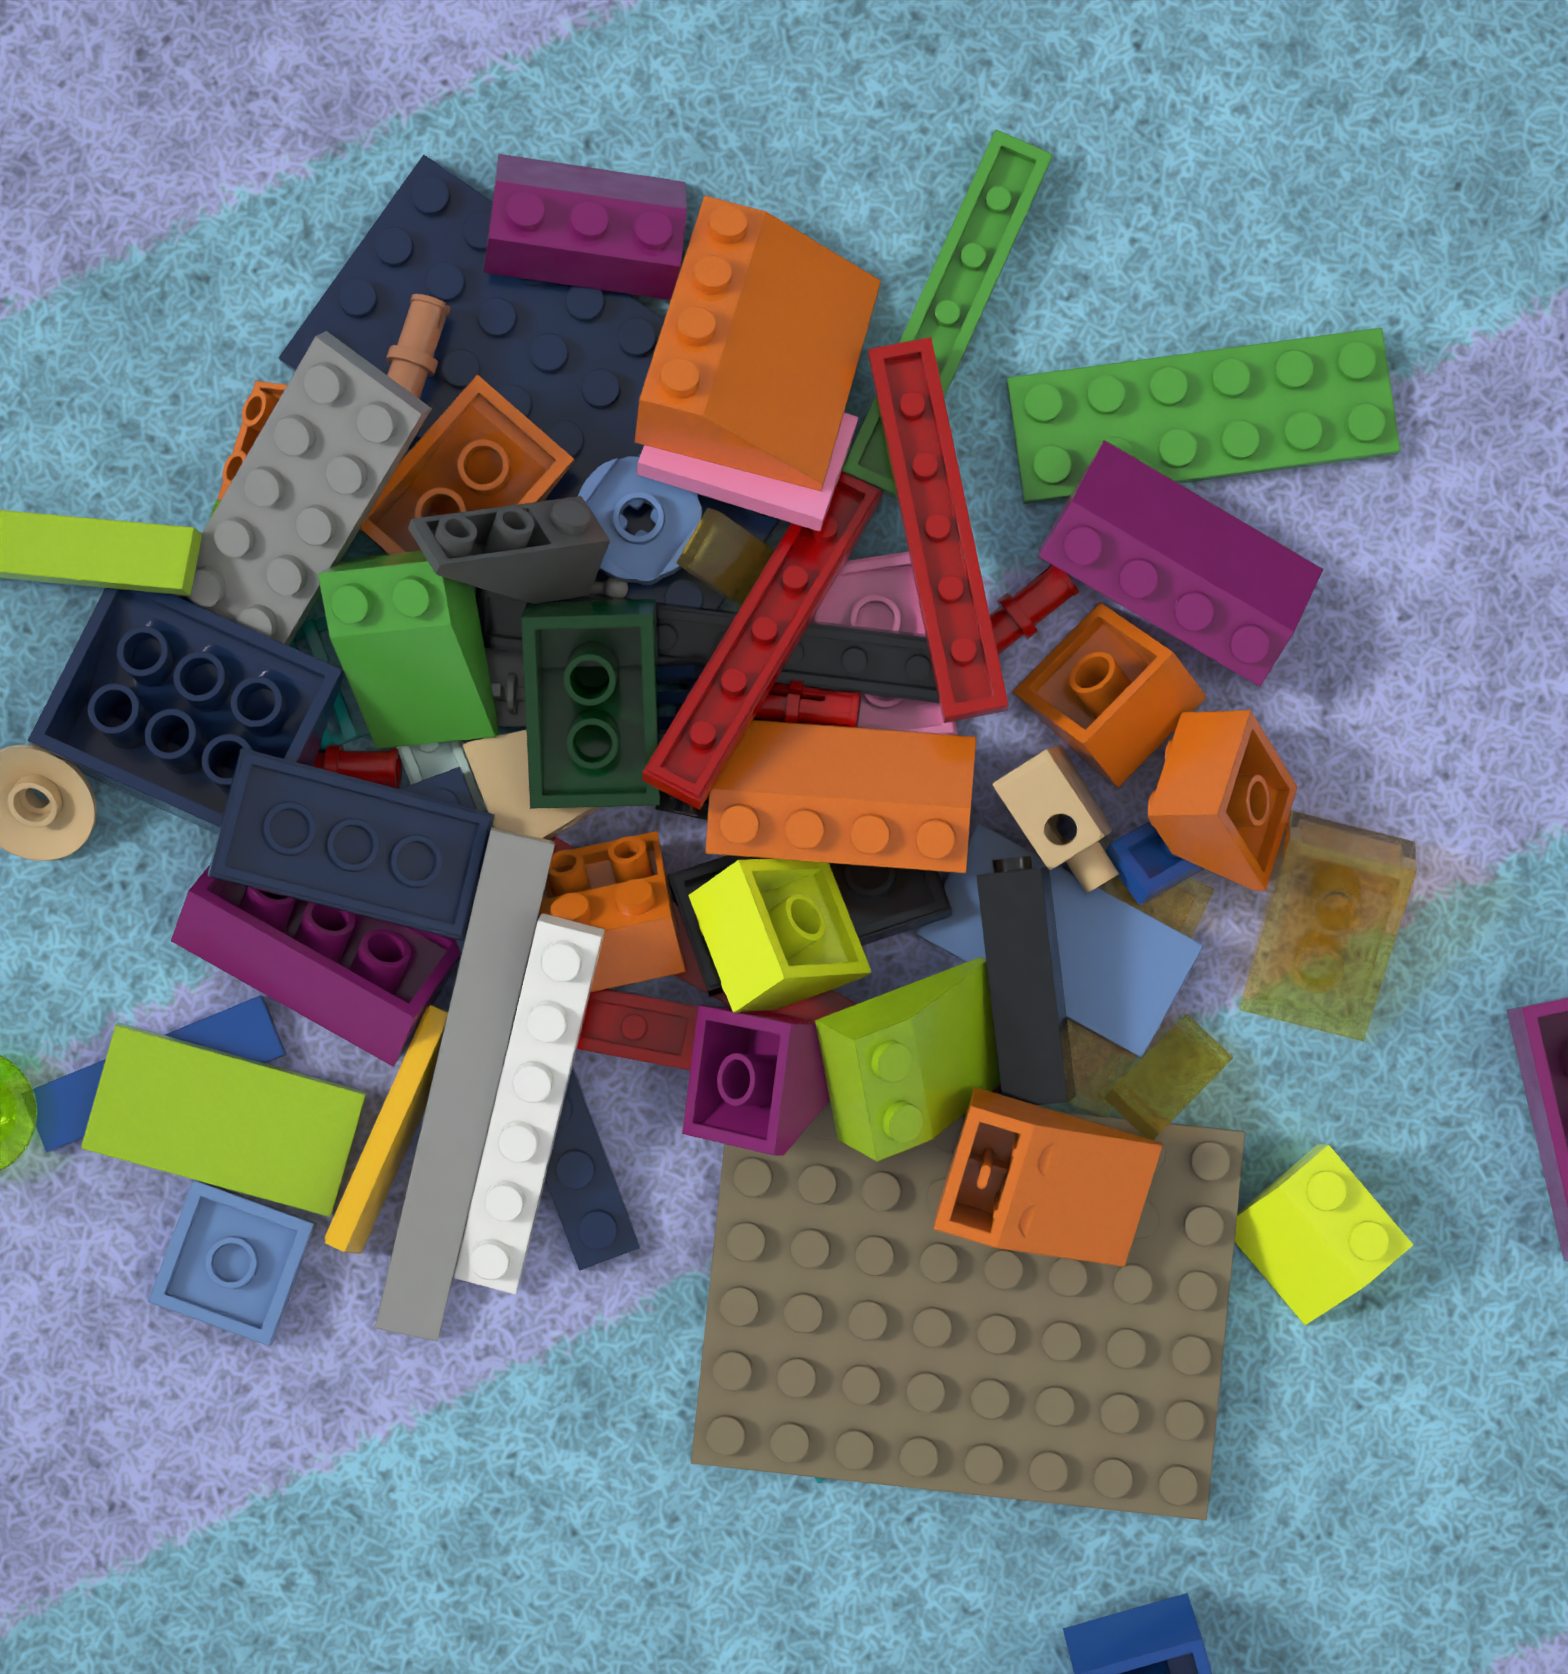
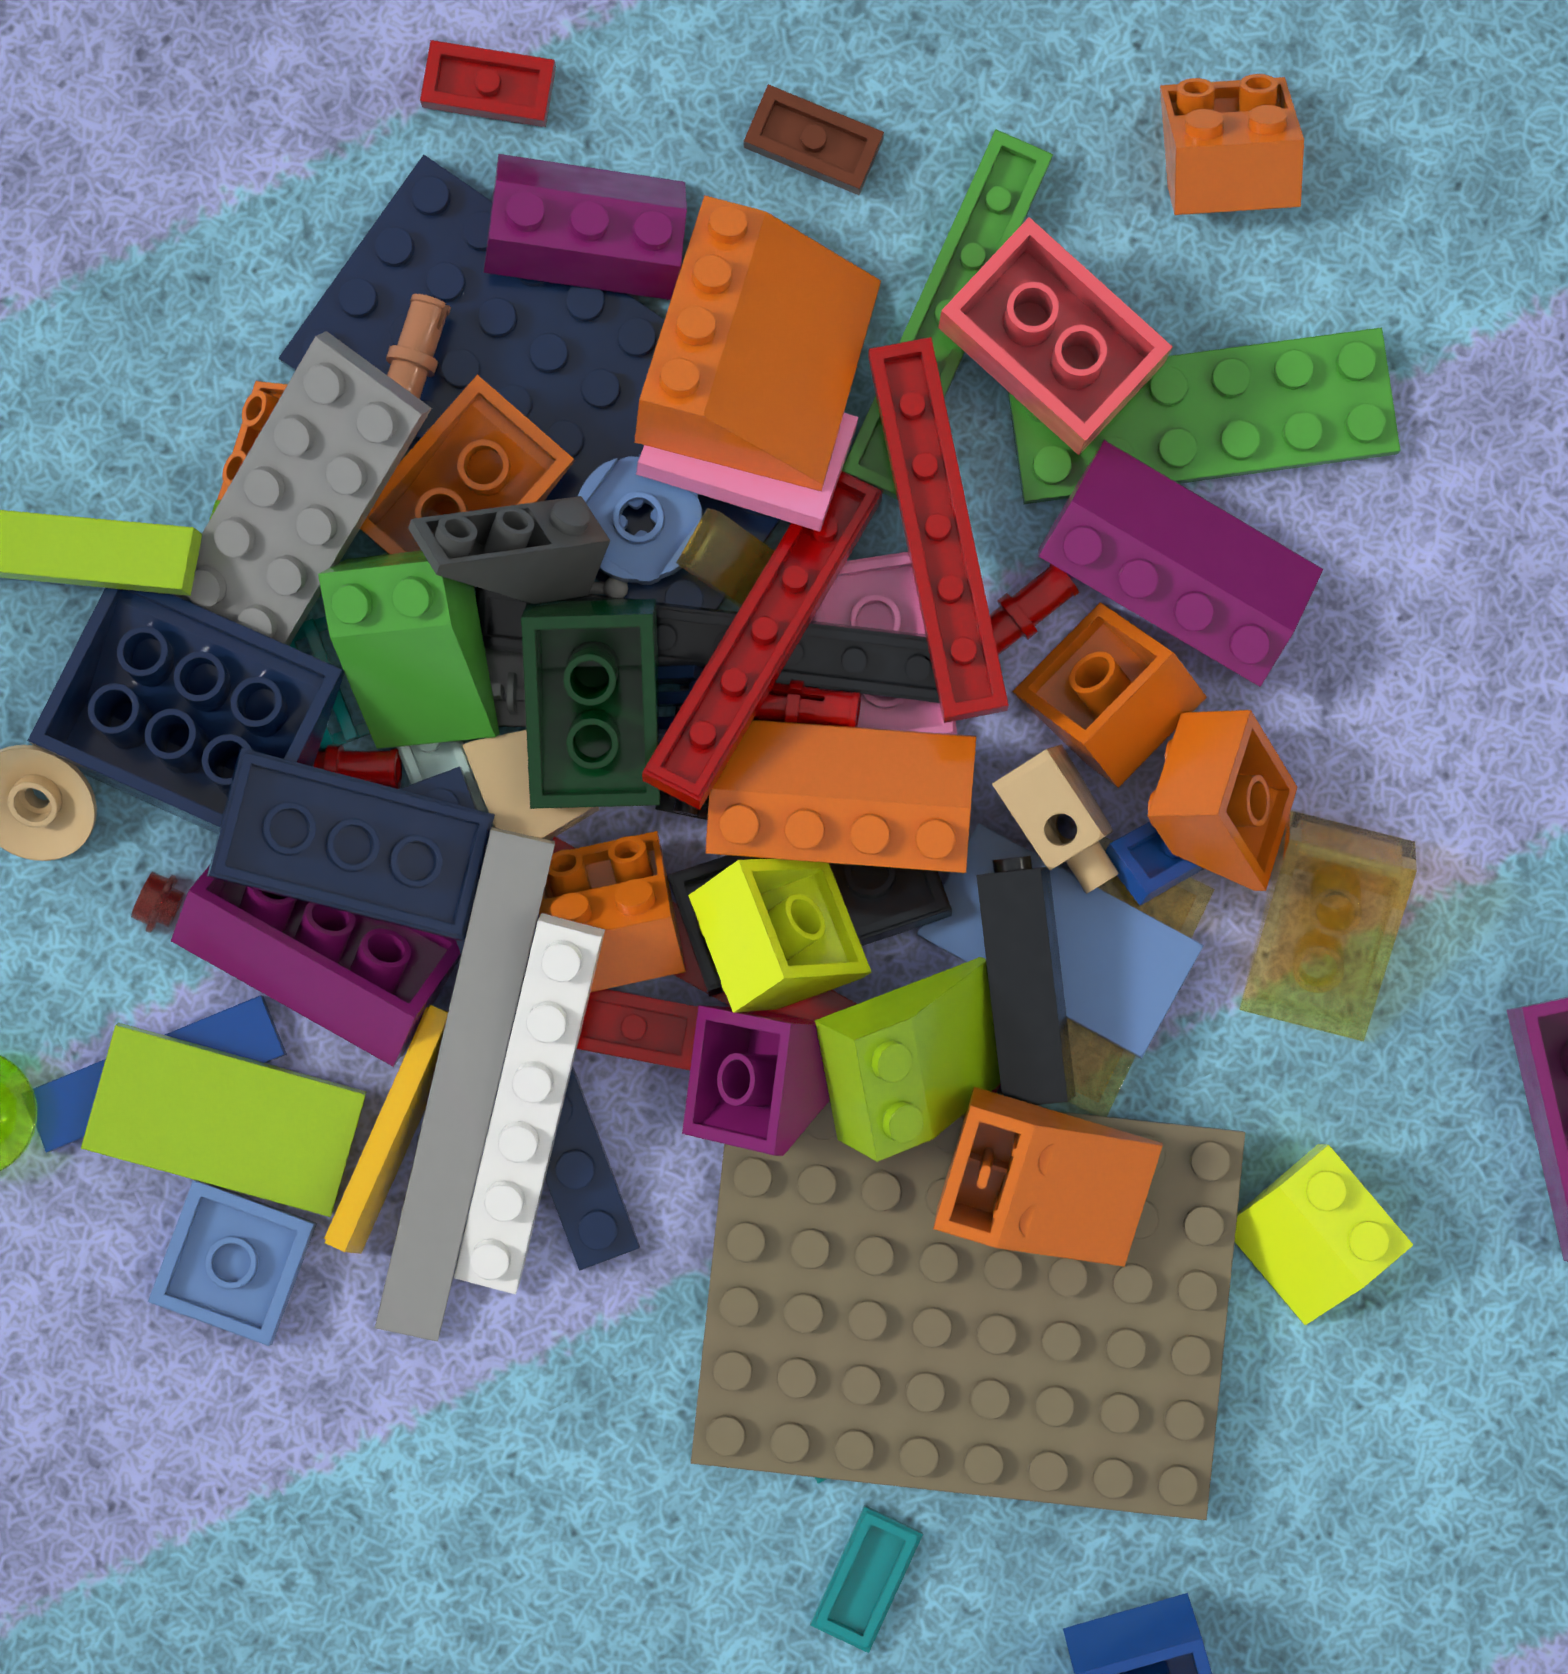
(157, 901): none -> clear red plate
(488, 83): none -> red plate
(813, 139): none -> copper plate
(866, 1579): none -> teal tile
(1054, 336): none -> coral brick
(1168, 1078): clear yellow tile -> none
(1231, 145): none -> orange slope

